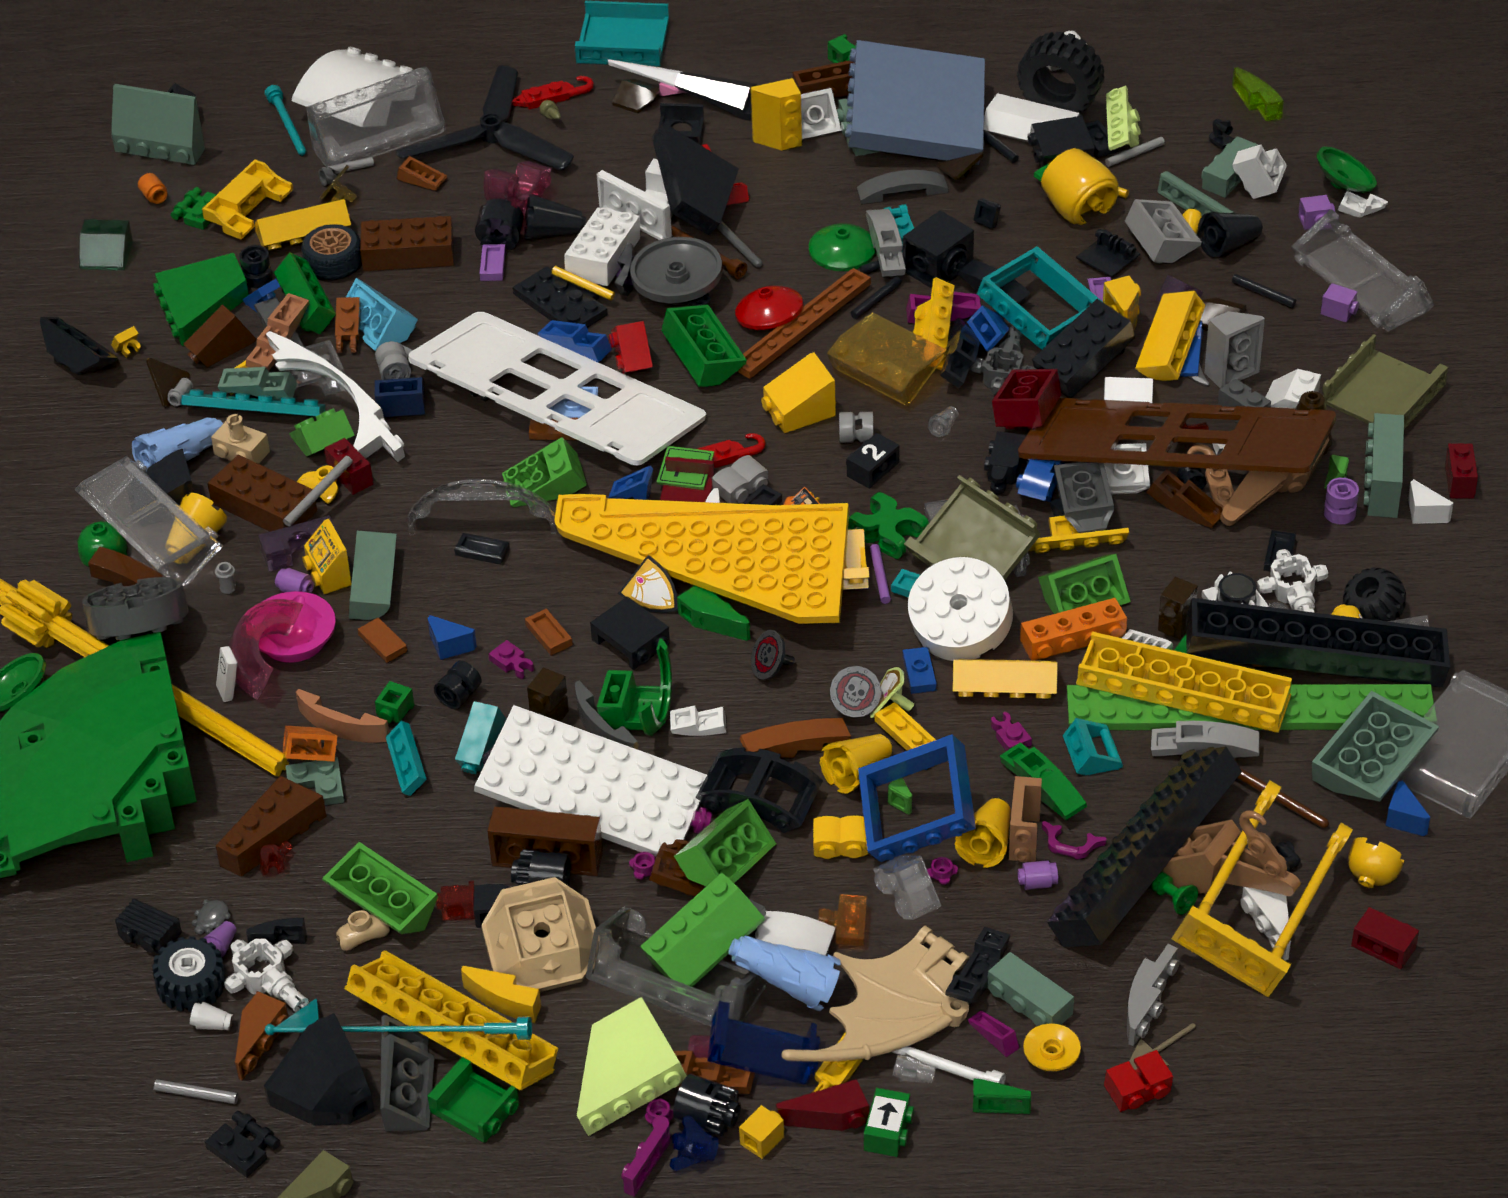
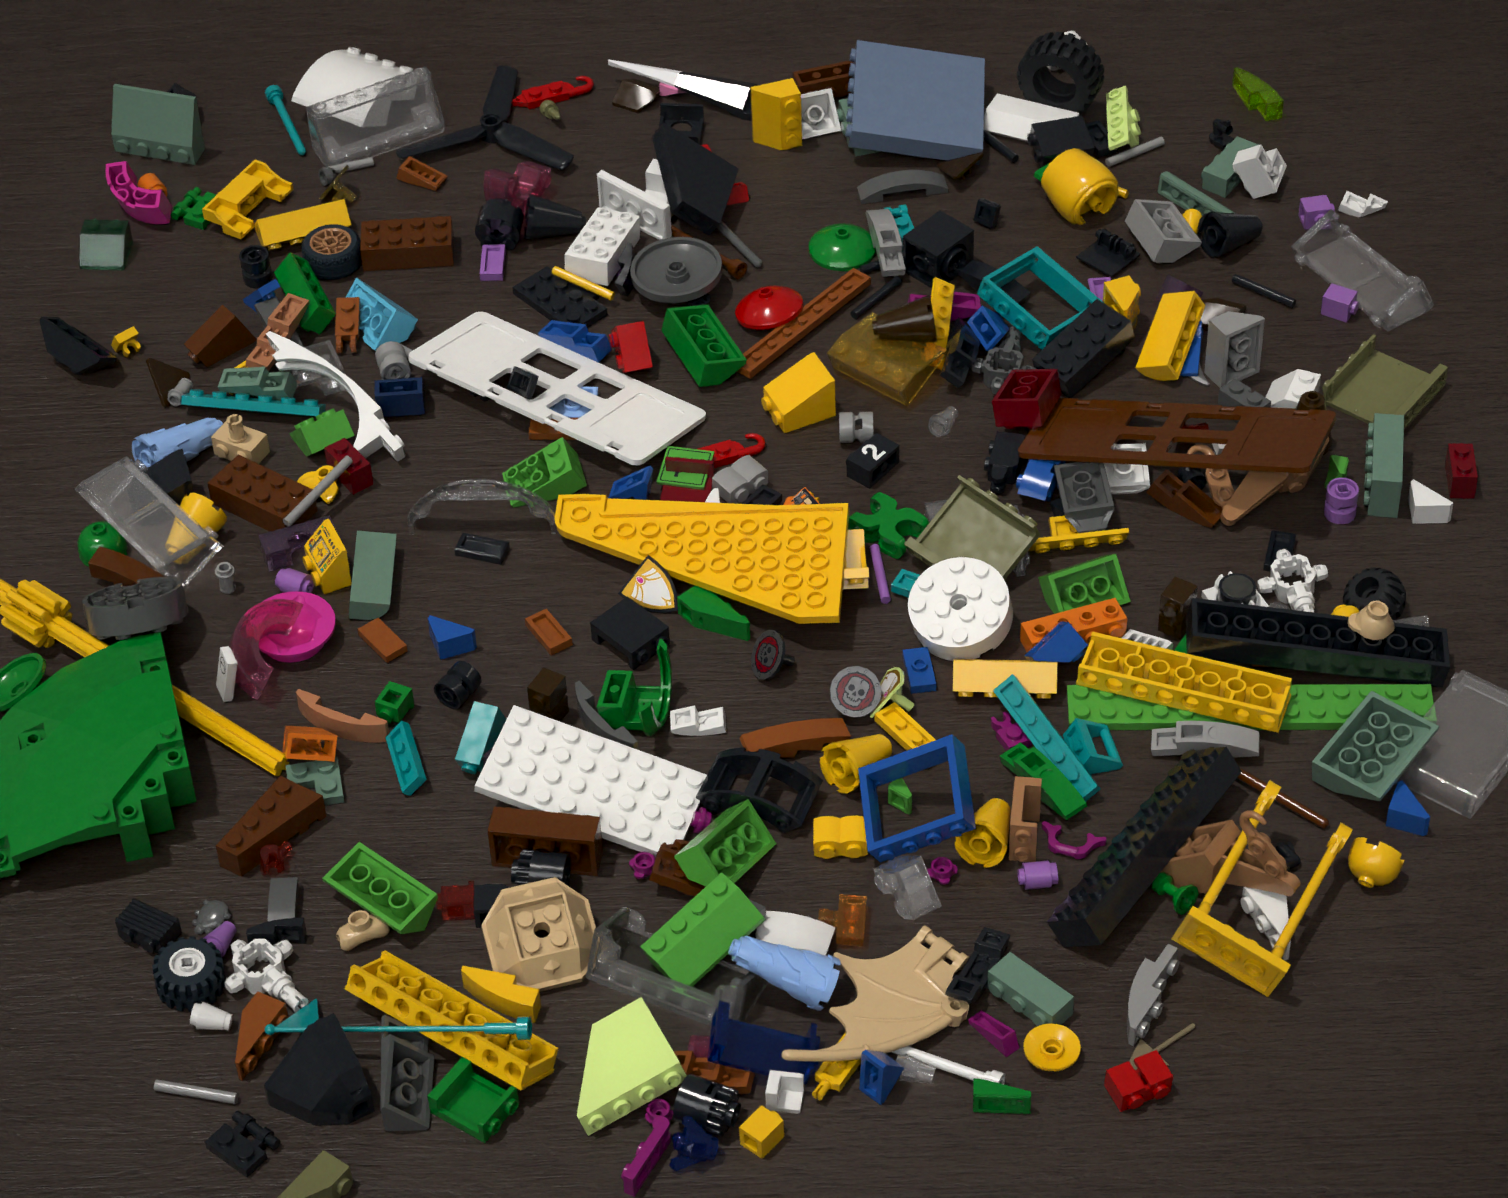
(139, 203): none -> dark pink brick
(197, 291): green slope -> none
(283, 898): none -> dark grey slope
(510, 657): magenta plate -> none
(522, 382): none -> black slope
(623, 33): teal panel -> none
(784, 1091): none -> white panel
(829, 1109): dark red slope -> none
(839, 49): green brick -> none
(878, 1075): none -> blue slope
(887, 1122): green brick -> none
(907, 322): none -> dark brown cone
(1044, 735): none -> teal plate
(1059, 645): none -> blue slope
(1128, 389): white slope -> none
(1345, 170): green dish -> none
(1372, 621): none -> tan piece
(1385, 938): dark red brick -> none

